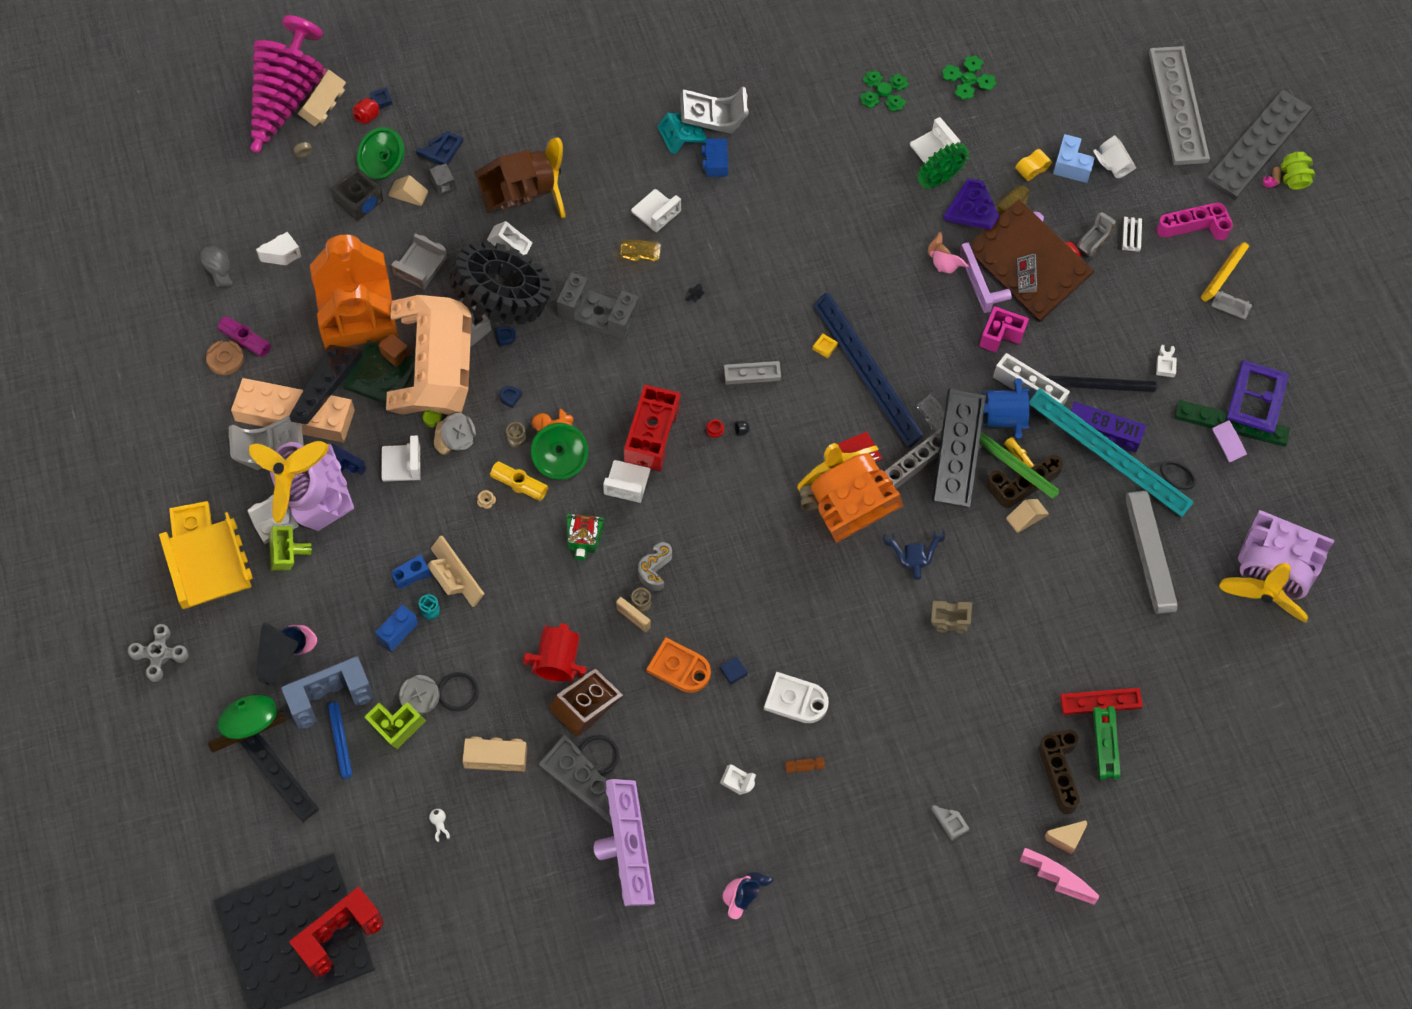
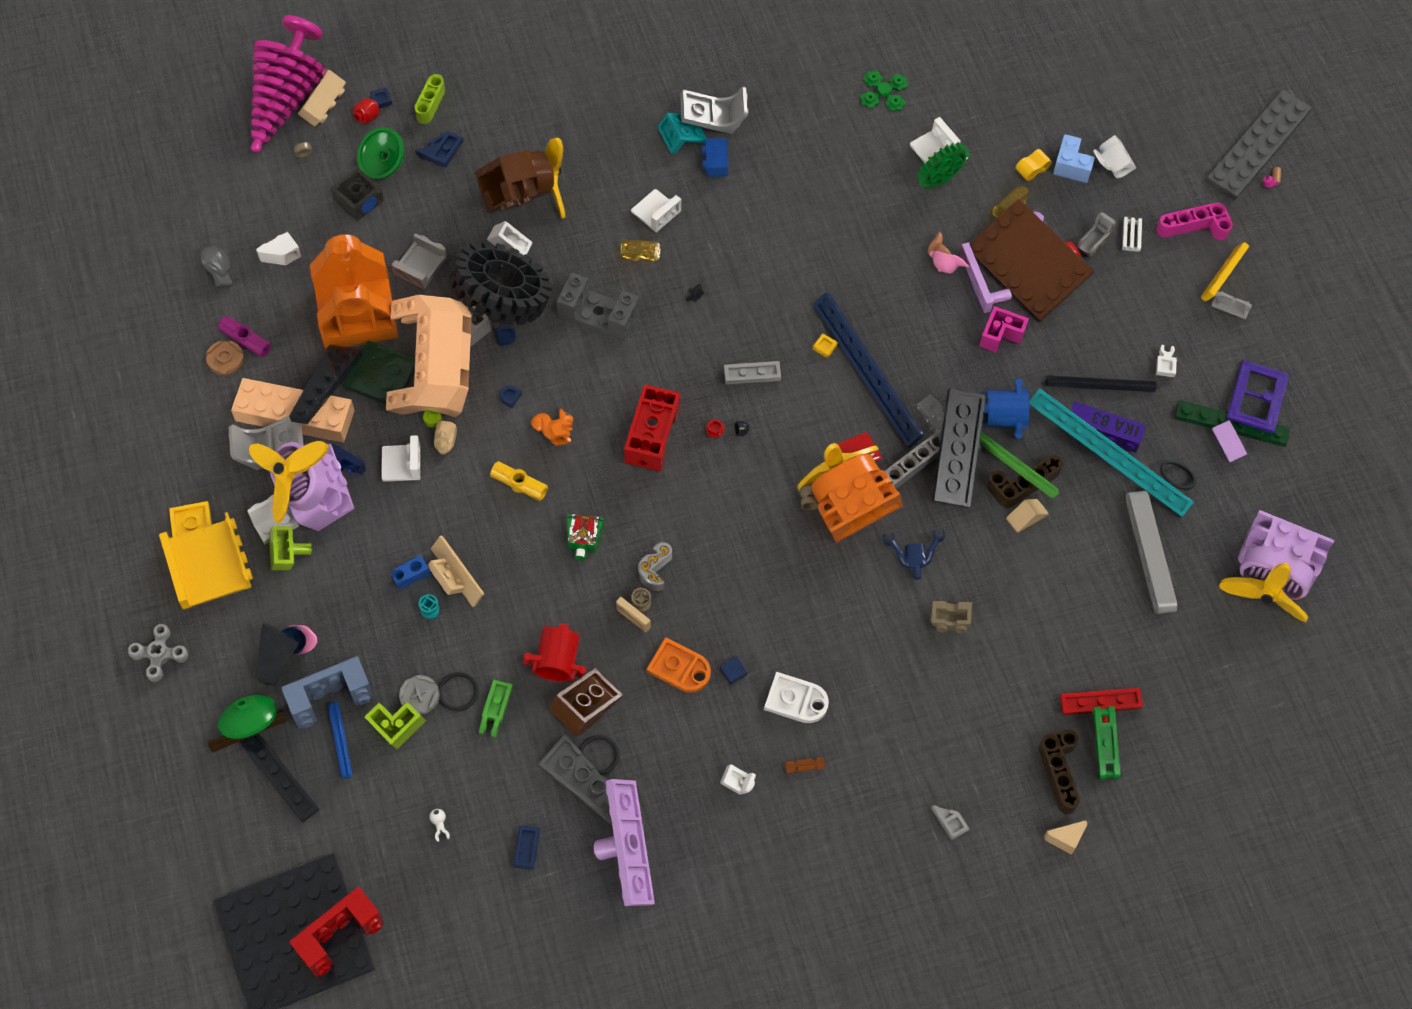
(393, 349): dark orange brick -> none
(396, 628): blue brick -> none
(408, 190): tan slope -> none
(429, 99): none -> lime beam
(442, 179): flat silver brick -> none
(458, 431): light grey tile -> none
(486, 495): tan plate -> none
(495, 754): tan brick -> none
(496, 706): none -> bright green hinge
(513, 431): dark tan wheel -> none
(526, 847): none -> dark blue plate
(563, 463): green dish -> none
(626, 481): white bracket -> none
(742, 892): dark blue hair -> none
(968, 78): green plant -> none
(972, 206): dark purple plate -> none
(1010, 369): white brick -> none
(1018, 452): yellow pin -> none
(1027, 274): slope -> none
(1066, 881): bright pink slope -> none
(1179, 105): light grey plate -> none
(1297, 170): lime piece -> none

